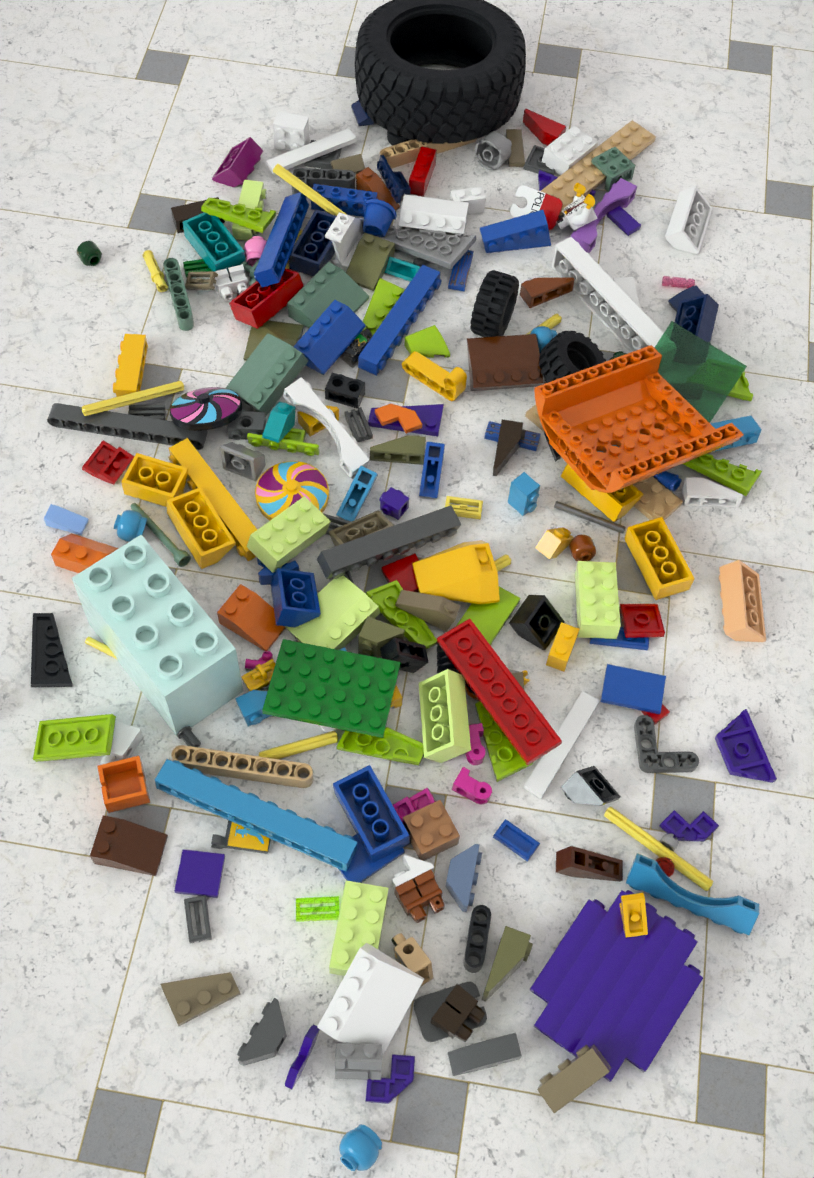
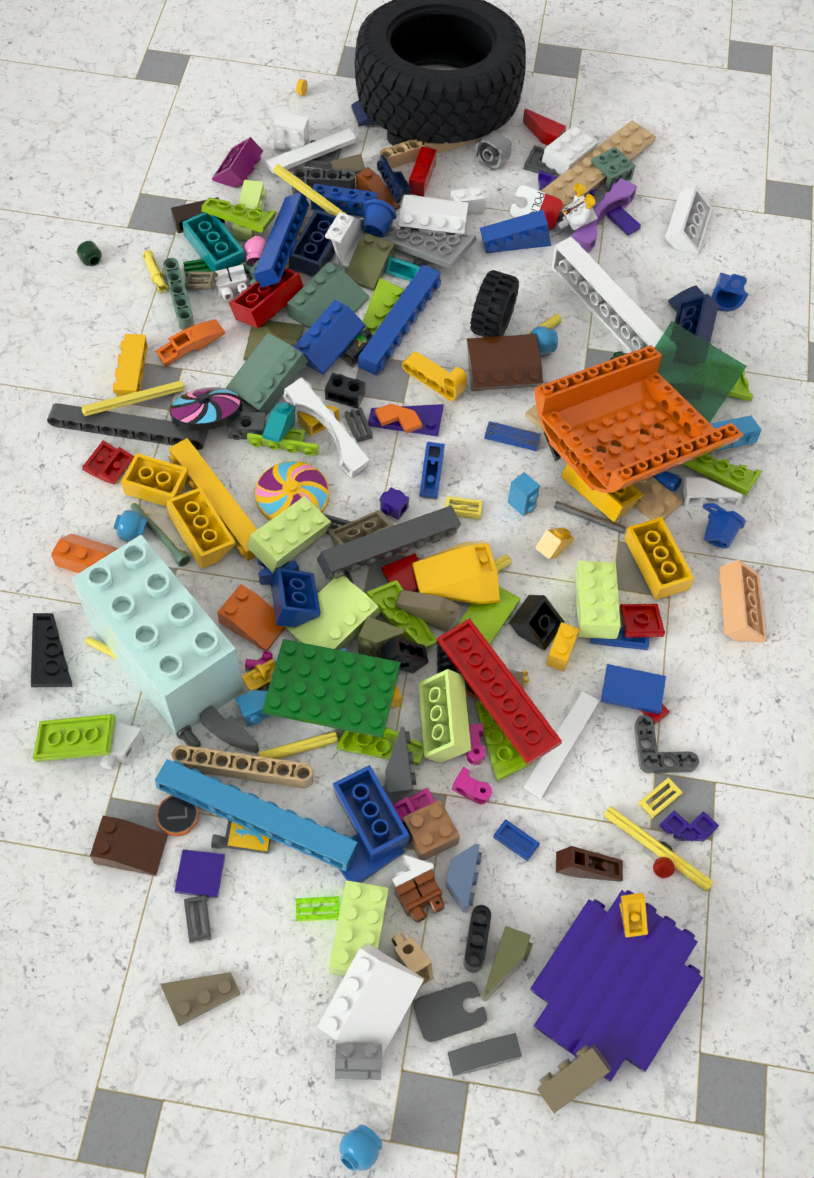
(65, 520): light blue slope -> none
(125, 784): orange piece -> none
(148, 410): dark grey tile -> none
(176, 816): none -> black tile
(188, 339): none -> orange slope
(228, 730): none -> dark grey slope
(242, 460): light grey slope -> none
(265, 1036): dark grey slope -> none
(301, 87): none -> yellow tile
(304, 1053): dark purple tile -> none
(357, 494): dark azure slope -> none
(389, 1088): dark purple tile -> none
(398, 769): none -> dark grey slope
(401, 450): olive slope -> none
(427, 343): lime slope -> none
(454, 1013): dark brown hips -> none
(460, 272): blue tile -> none
(508, 442): dark brown slope -> none
(517, 151): dark tan tile -> none
(545, 289): dark orange slope -> none
(568, 354): black tyre -> none
(582, 548): dark orange head -> none
(589, 788): slope -> none
(648, 808): none -> light yellow tile
(678, 282): clear pink axle -> none
(722, 526): none -> blue container
(729, 291): none -> blue container
(732, 912): dark azure arch -> none
(743, 750): dark purple wing -> none

